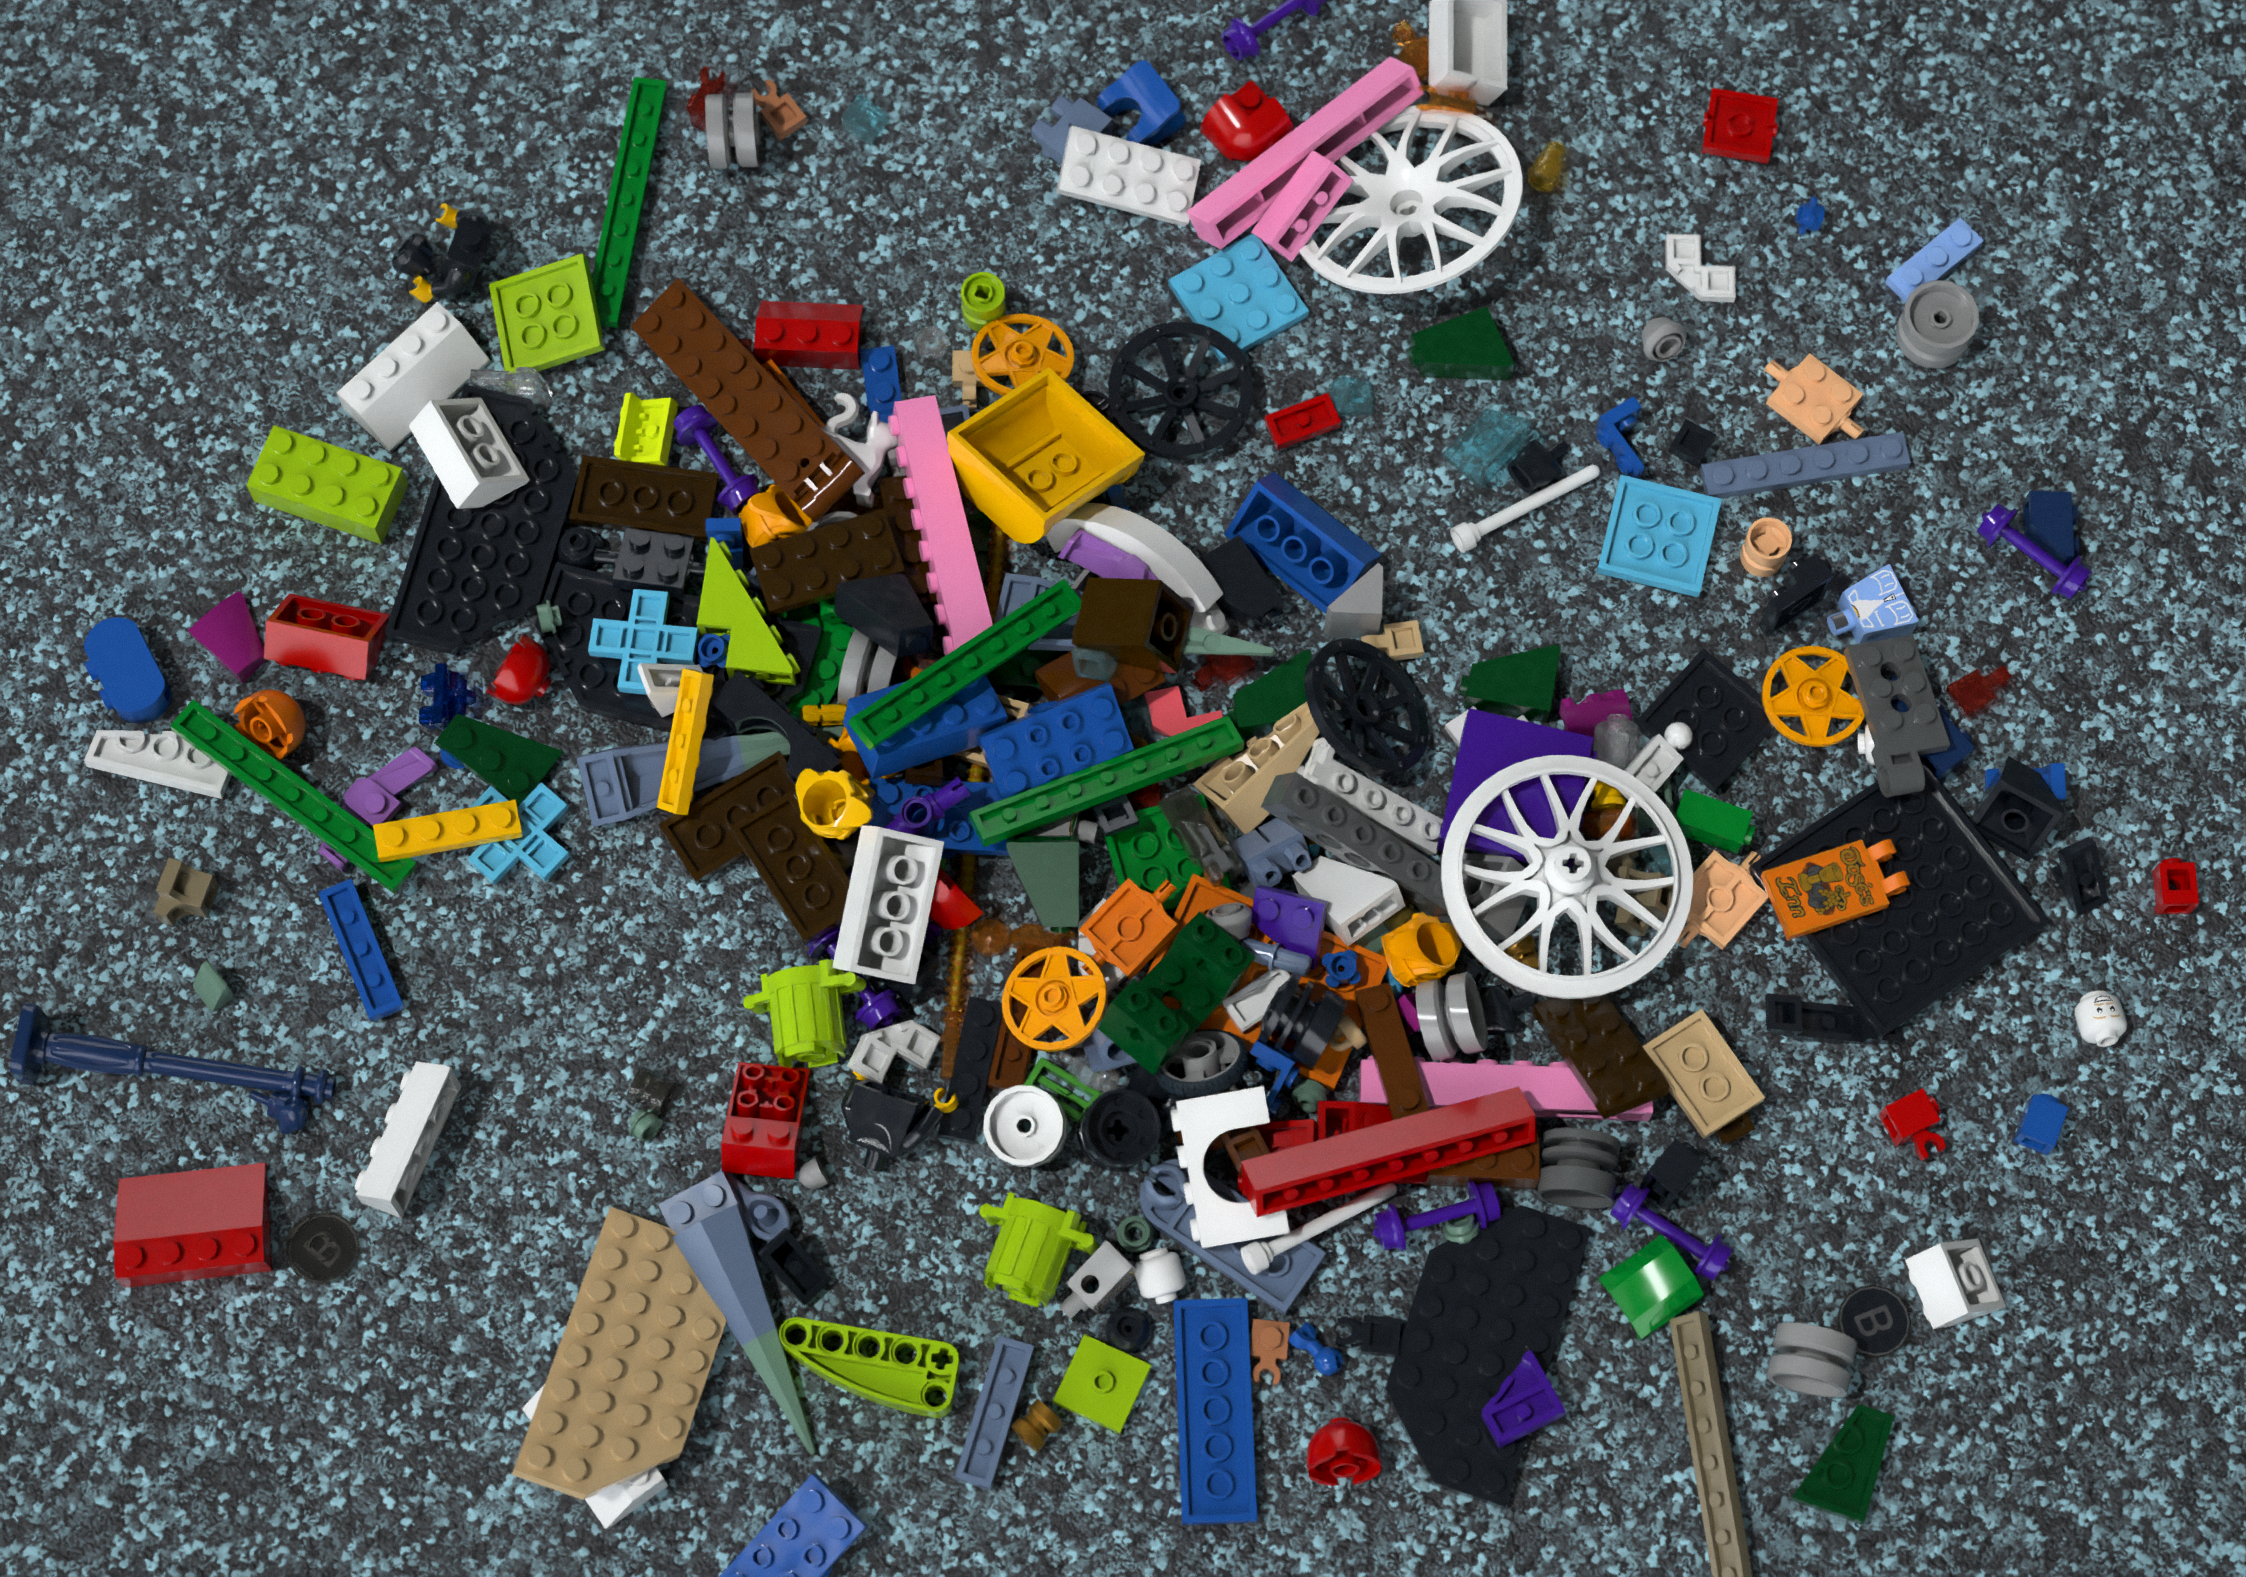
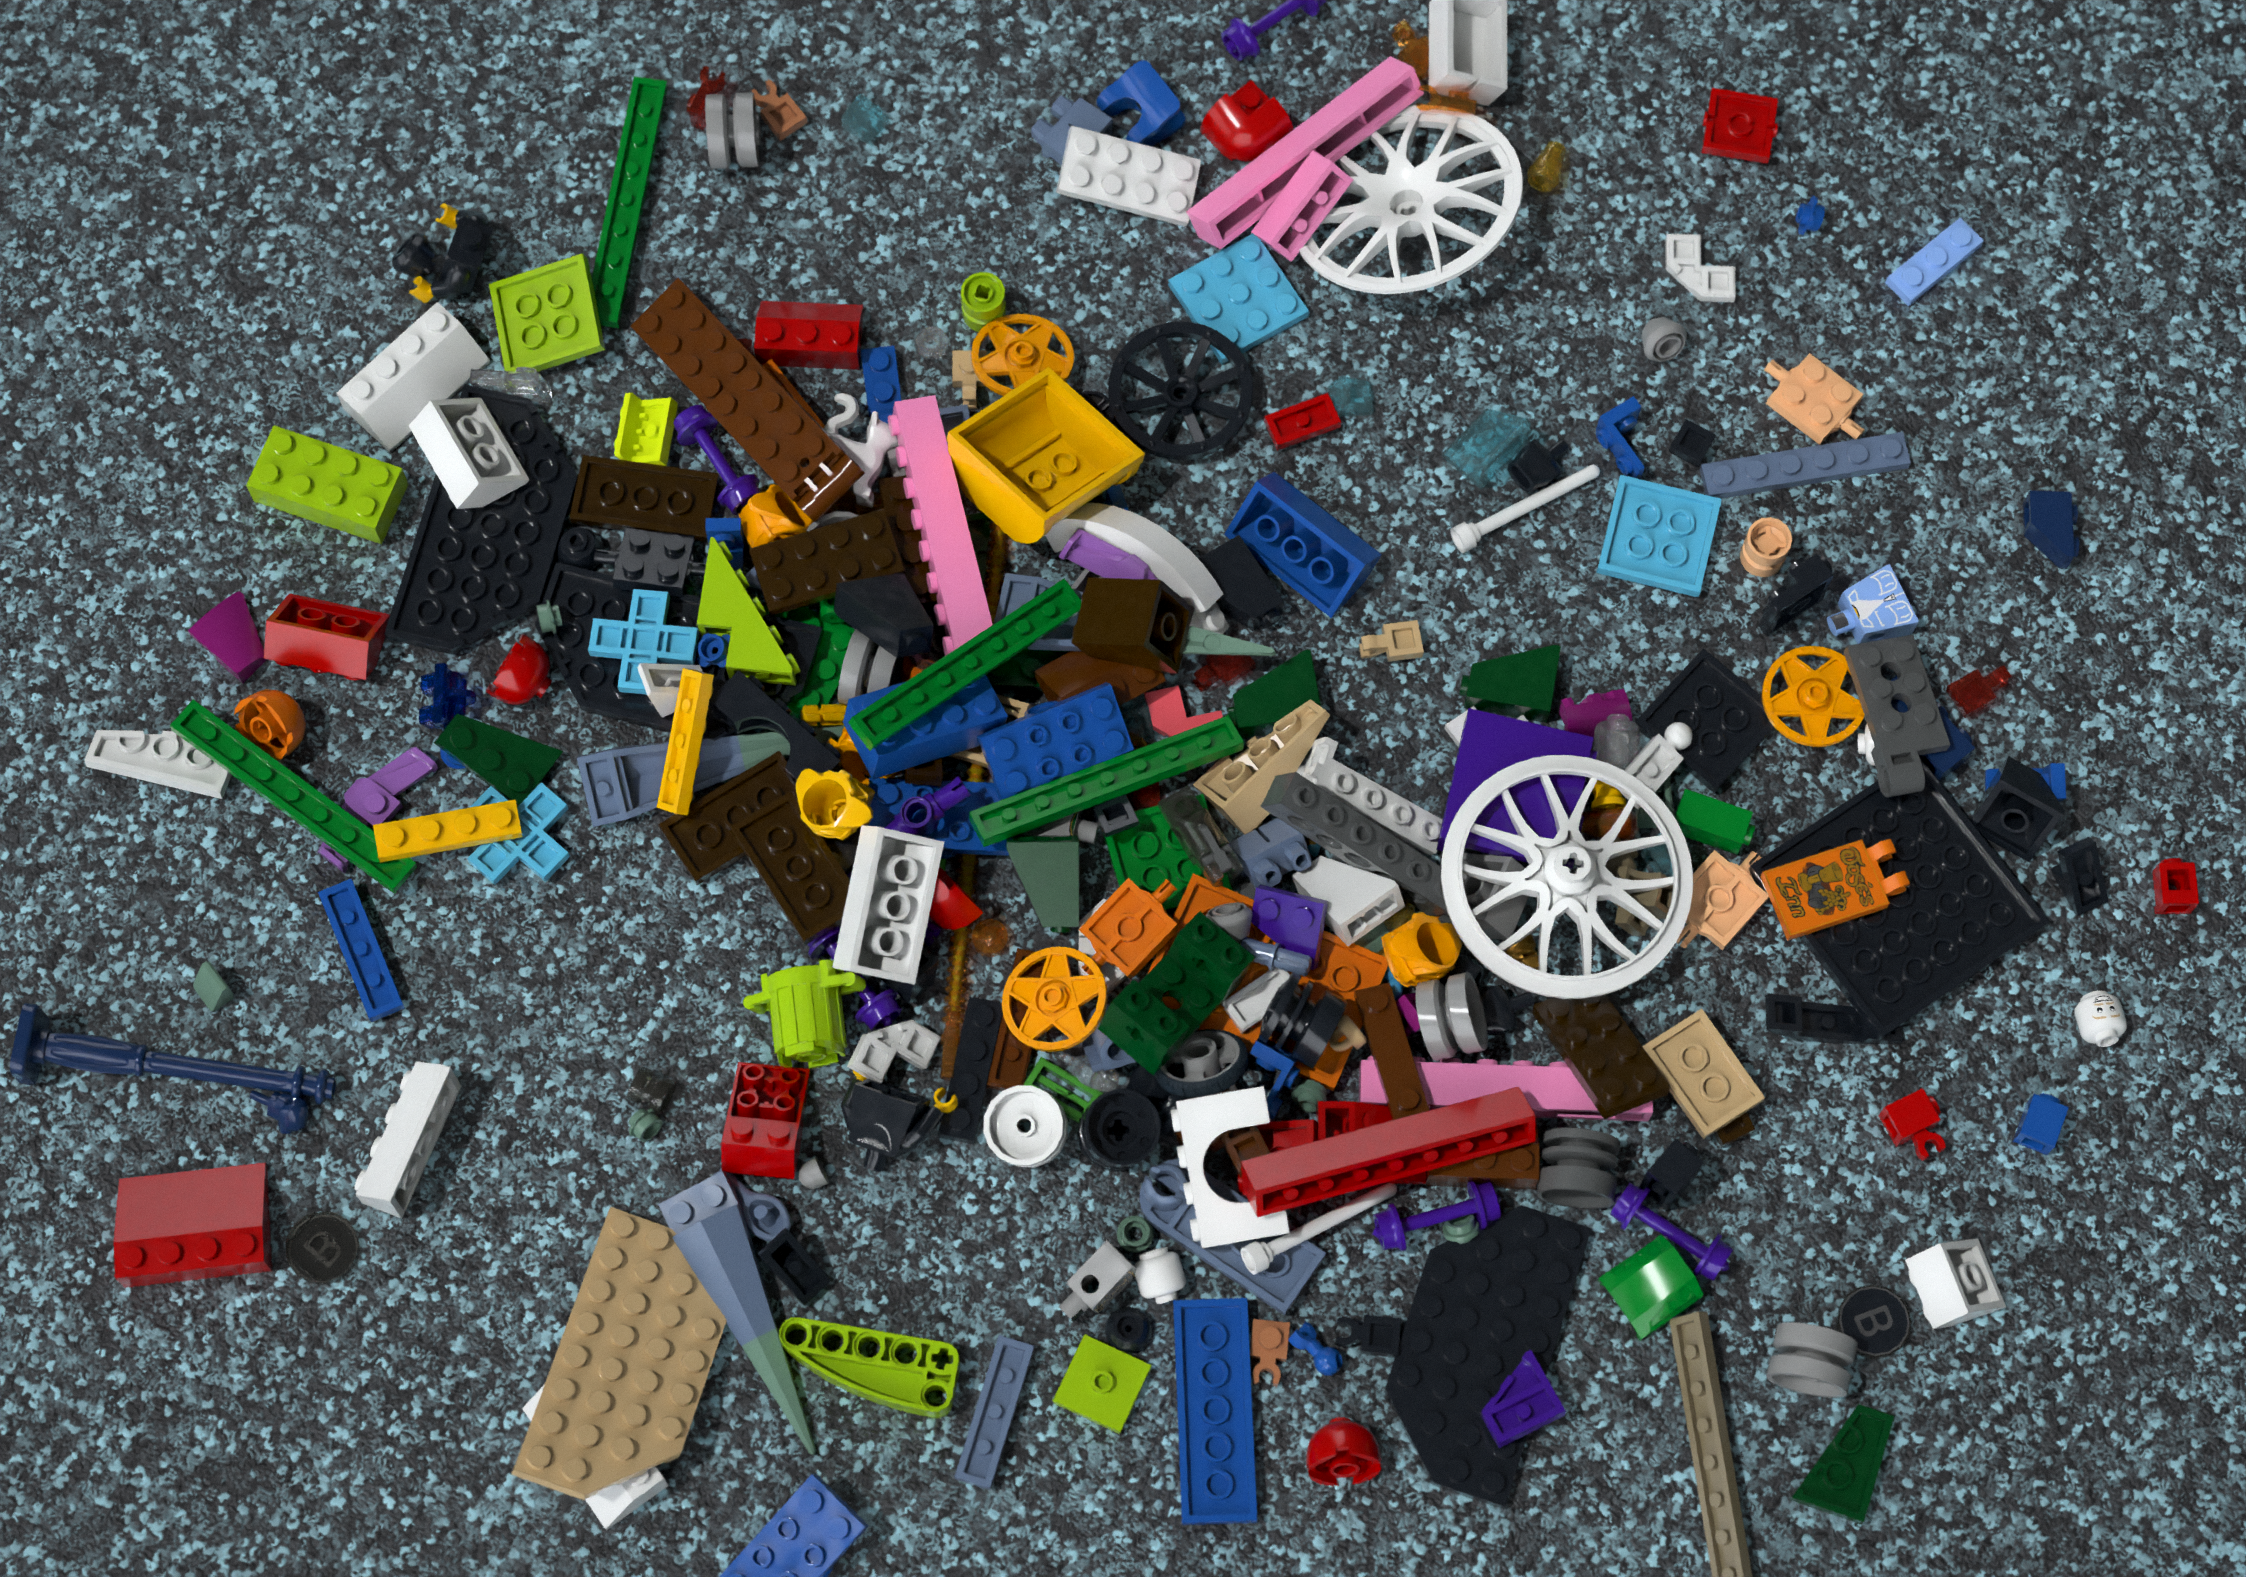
(126, 670): blue brick -> none
(184, 892): dark tan brick -> none
(1032, 1248): lime container -> none
(1033, 938): clear orange plate -> none
(1037, 1425): pearl gold wheel -> none
(1093, 664): clear light blue slope -> none
(1348, 961): blue plate -> none
(1358, 608): light grey slope -> none
(1360, 709): black wheel -> none
(1462, 349): dark green slope -> none
(1937, 324): light grey wheel -> none
(1998, 524): dark purple piece -> none

